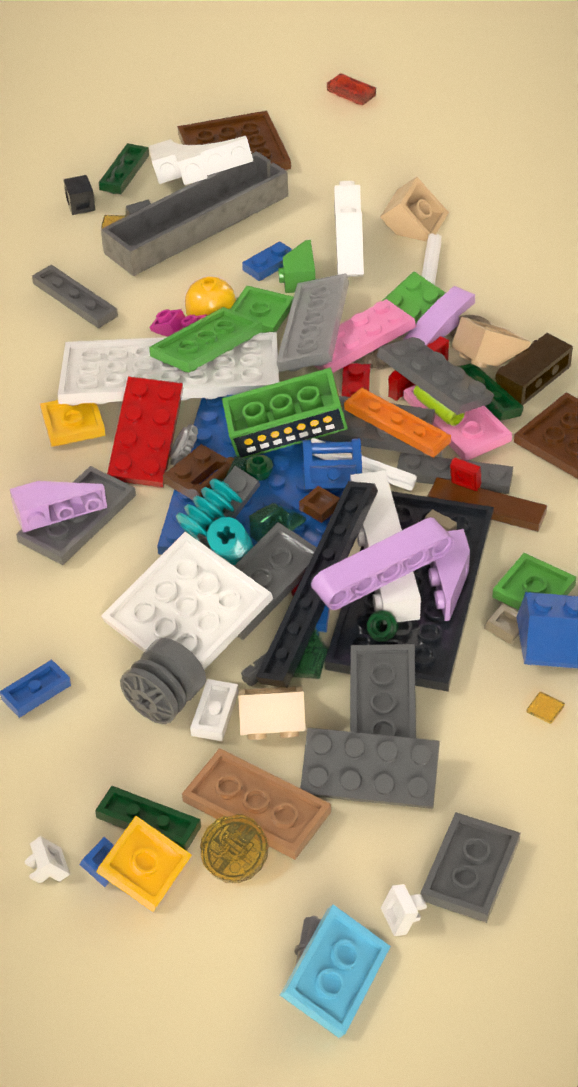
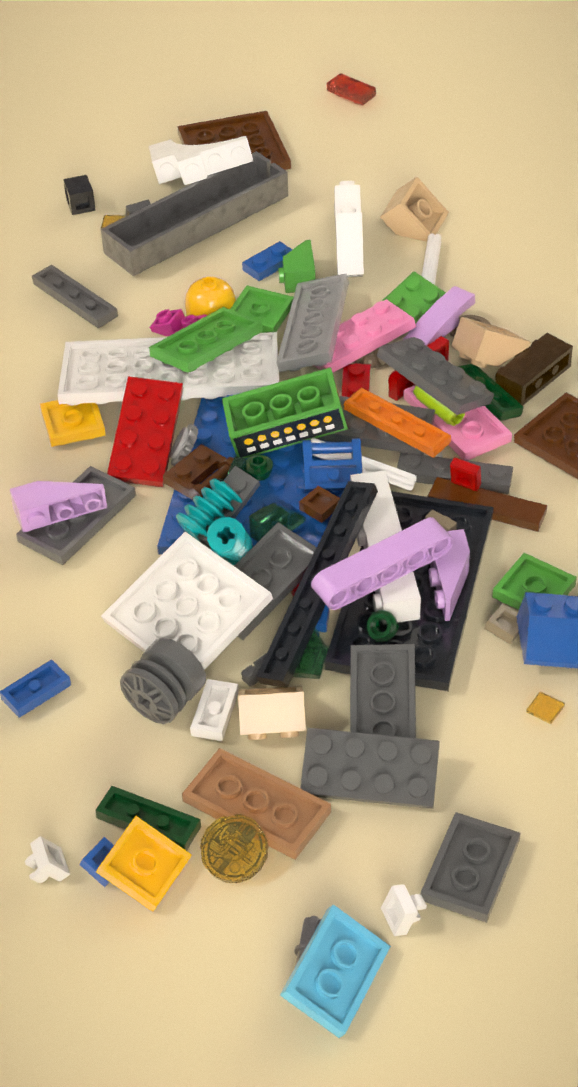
(124, 168): dark green plate -> none

